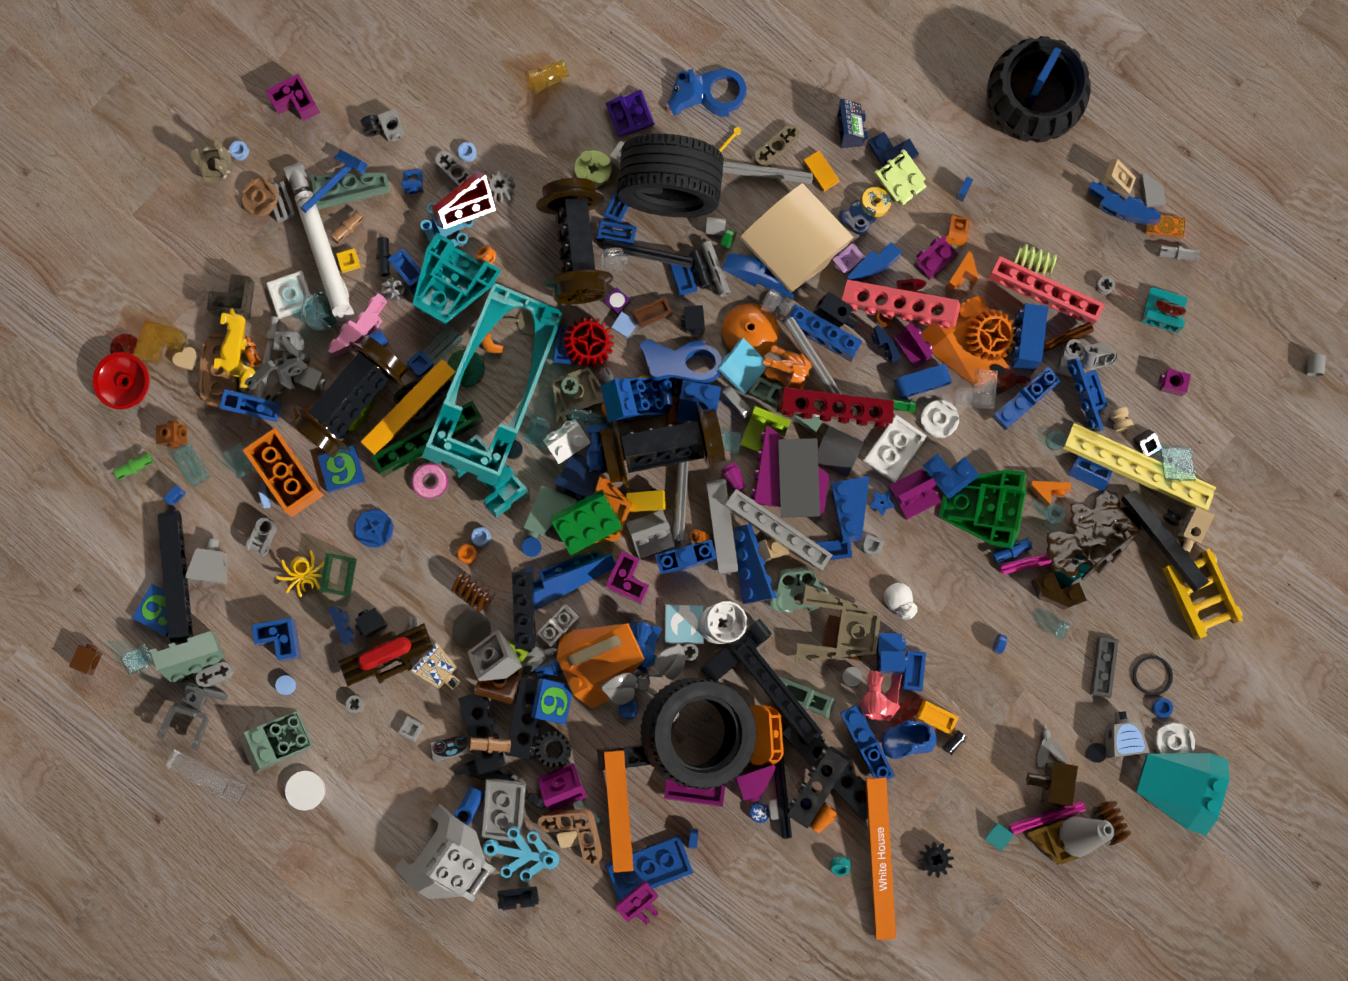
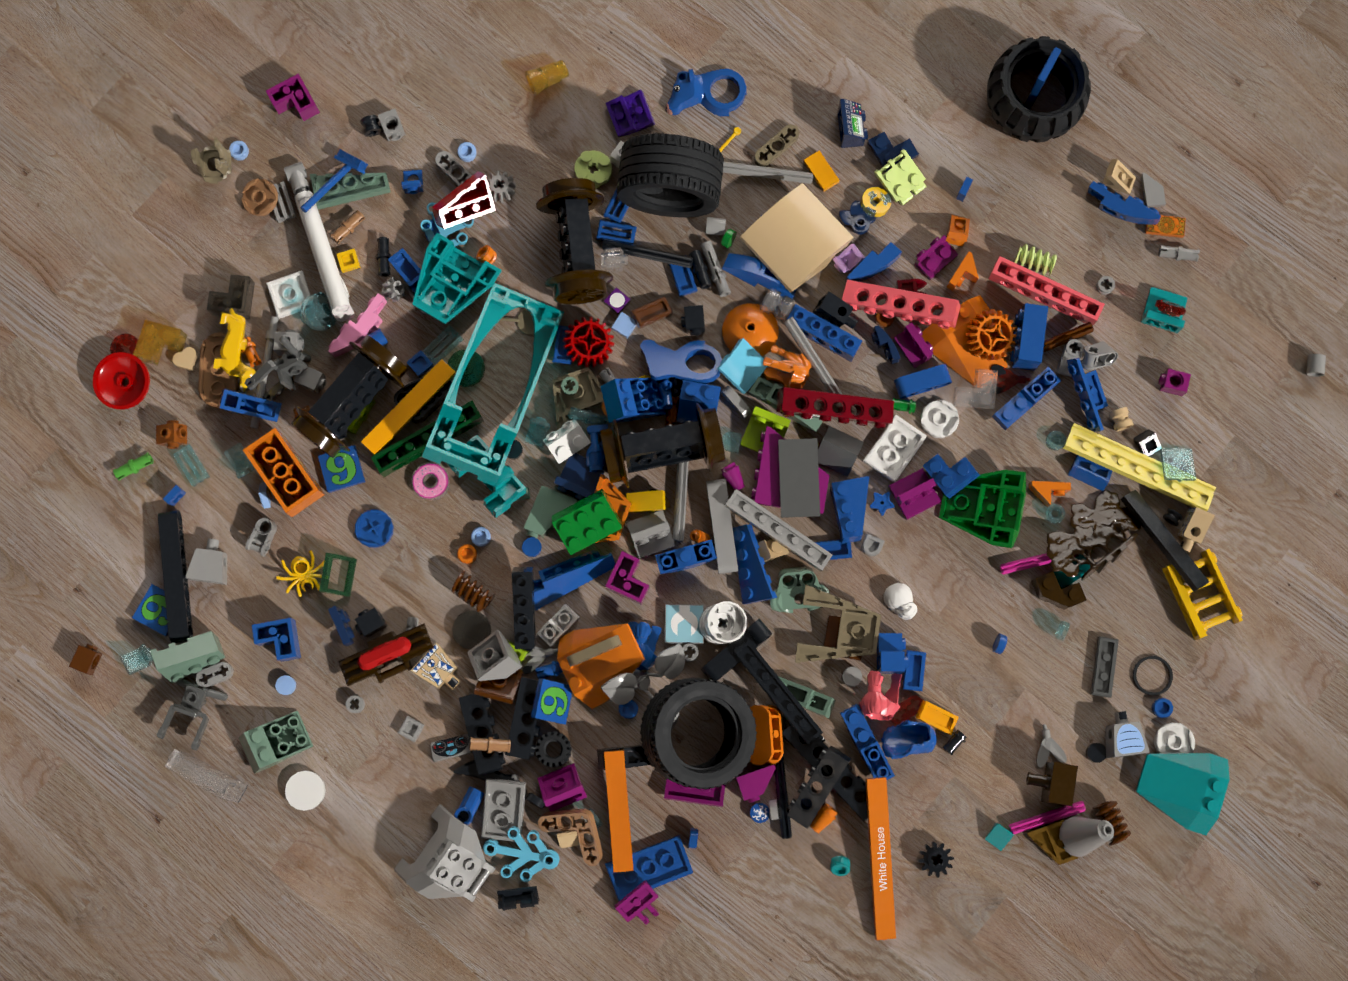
(489, 346): orange arm -> none
(1018, 547): blue pin -> none

